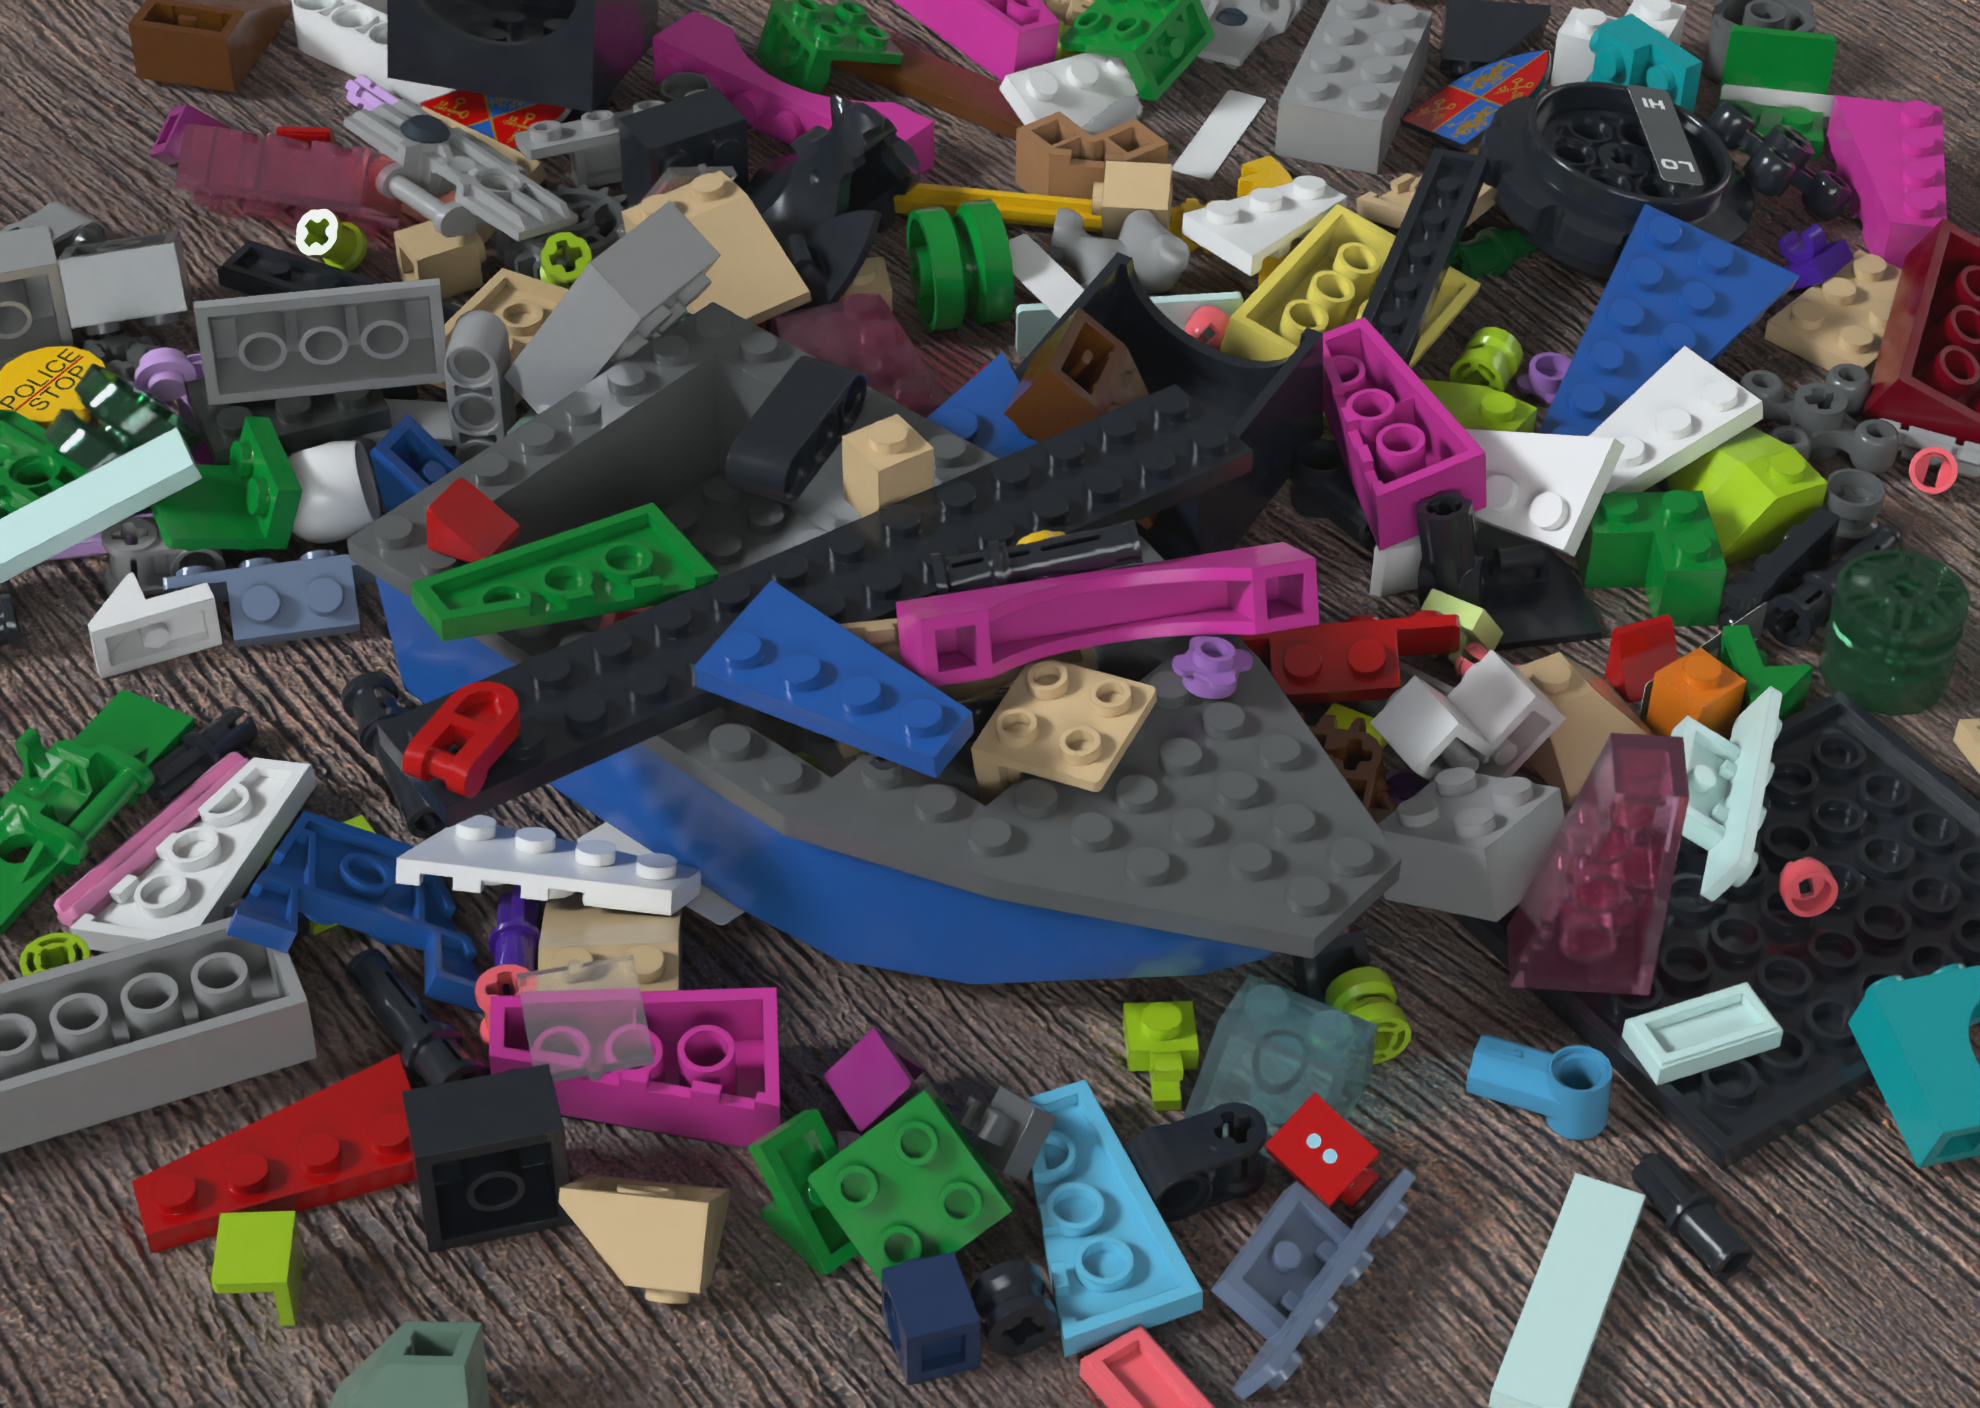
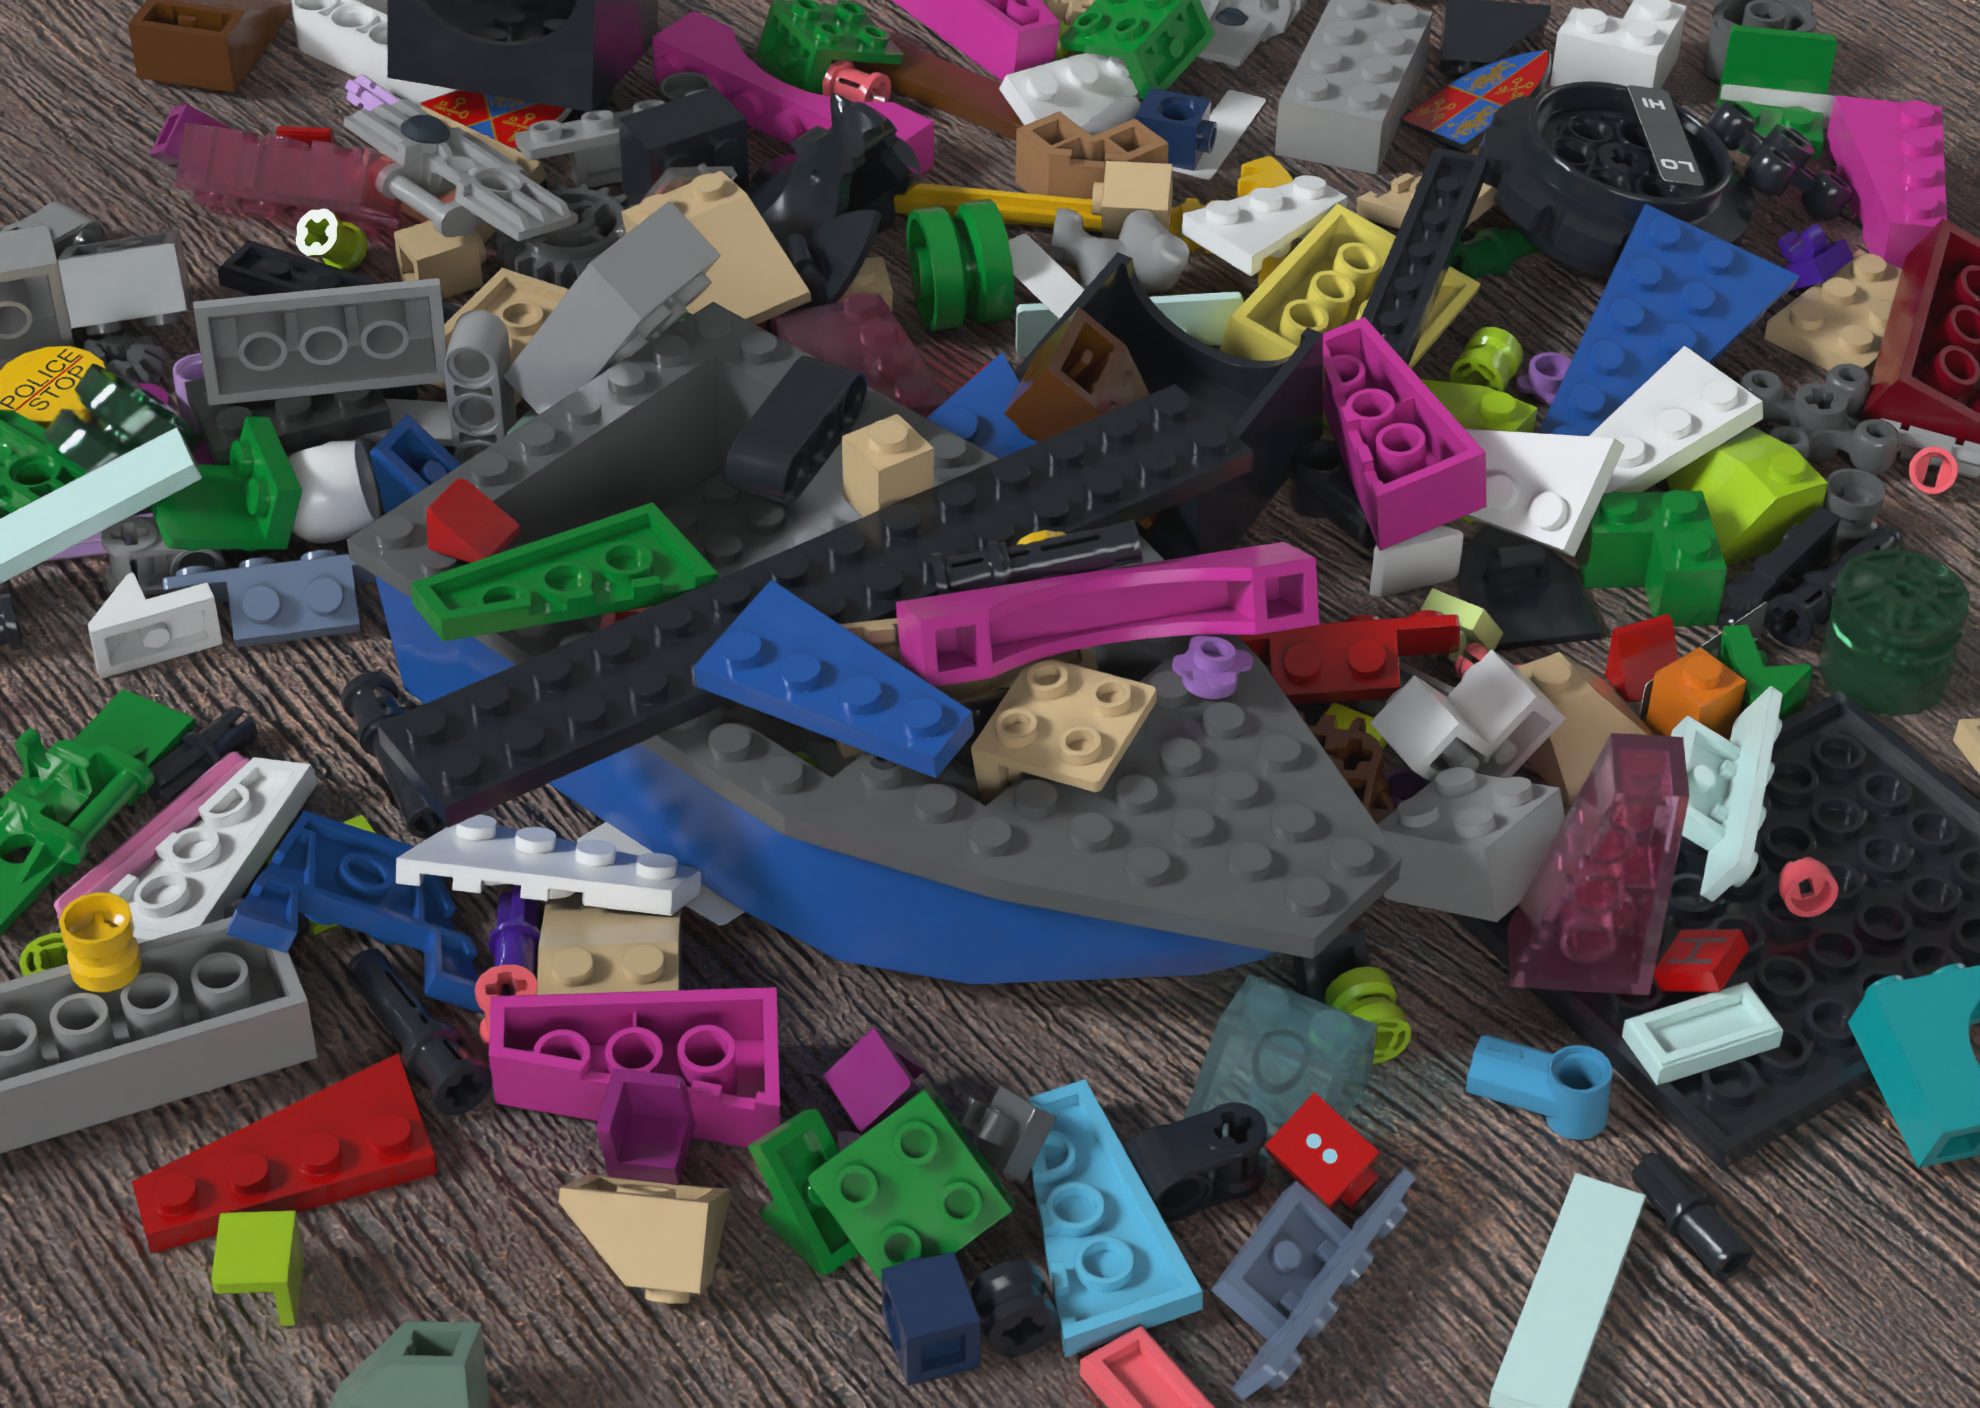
(100, 942): none -> yellow wheel
(164, 373): lavender plate -> none
(475, 717): red plate -> none
(488, 1156): black brick -> none
(574, 251): lime bush -> none
(585, 1018): clear piece -> none
(645, 1126): none -> magenta panel
(856, 84): none -> coral bush
(1165, 1043): lime plate -> none
(1182, 123): none -> dark blue brick
(1208, 317): coral hinge -> none
(1451, 550): black piece -> none
(1639, 55): teal plate -> none
(1700, 960): none -> red tile

